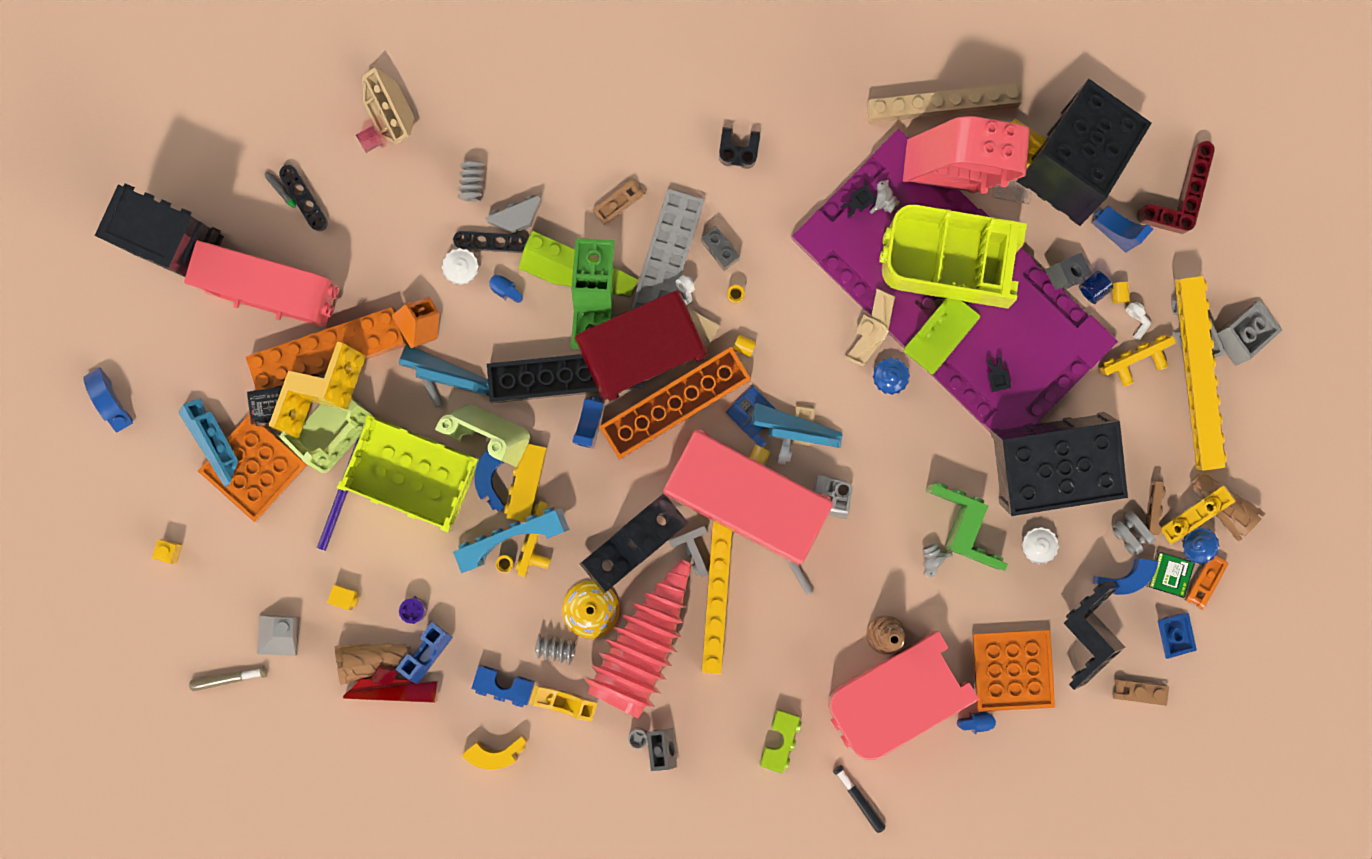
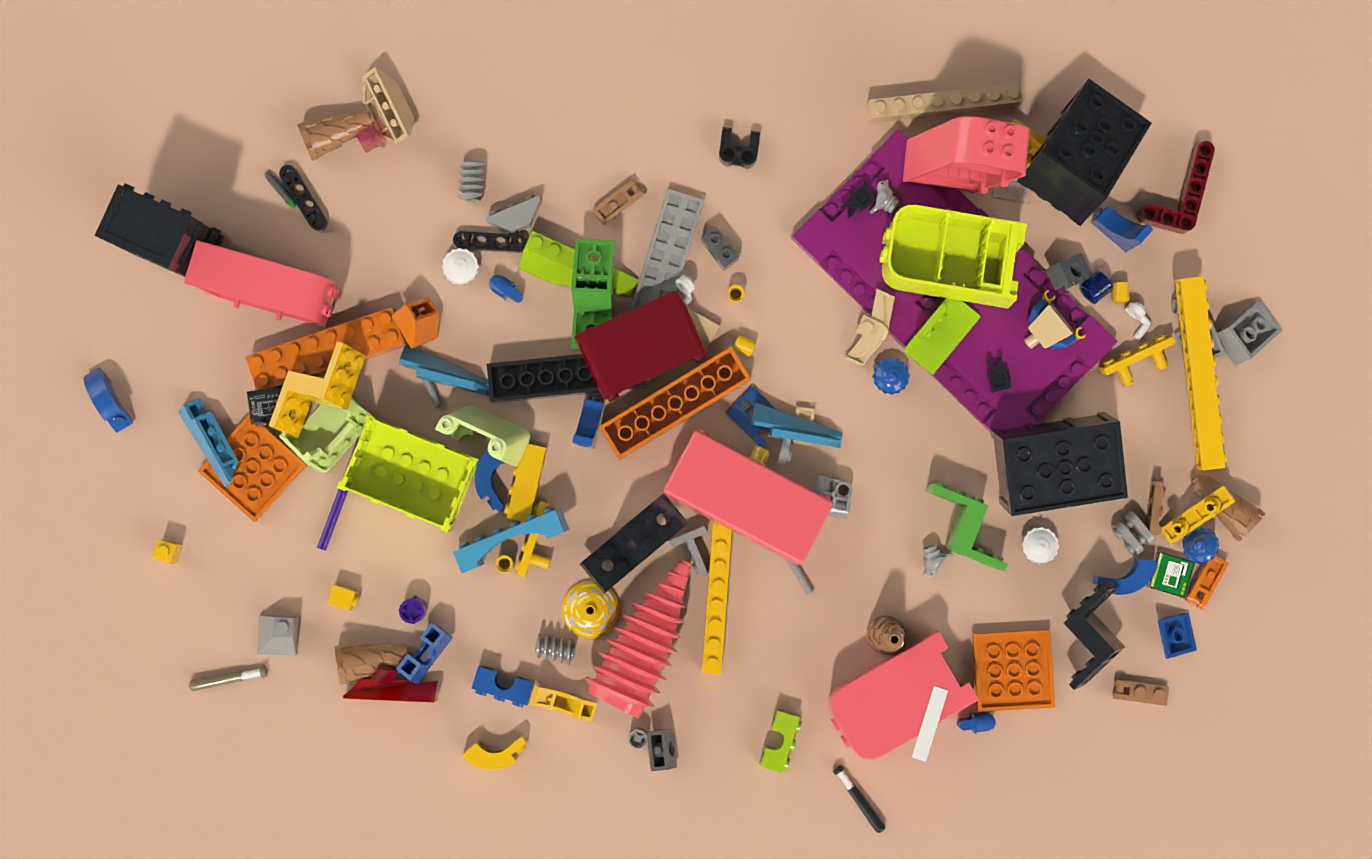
(331, 132): none -> medium nougat cone
(929, 724): none -> white sticker
(1049, 326): none -> tan torso

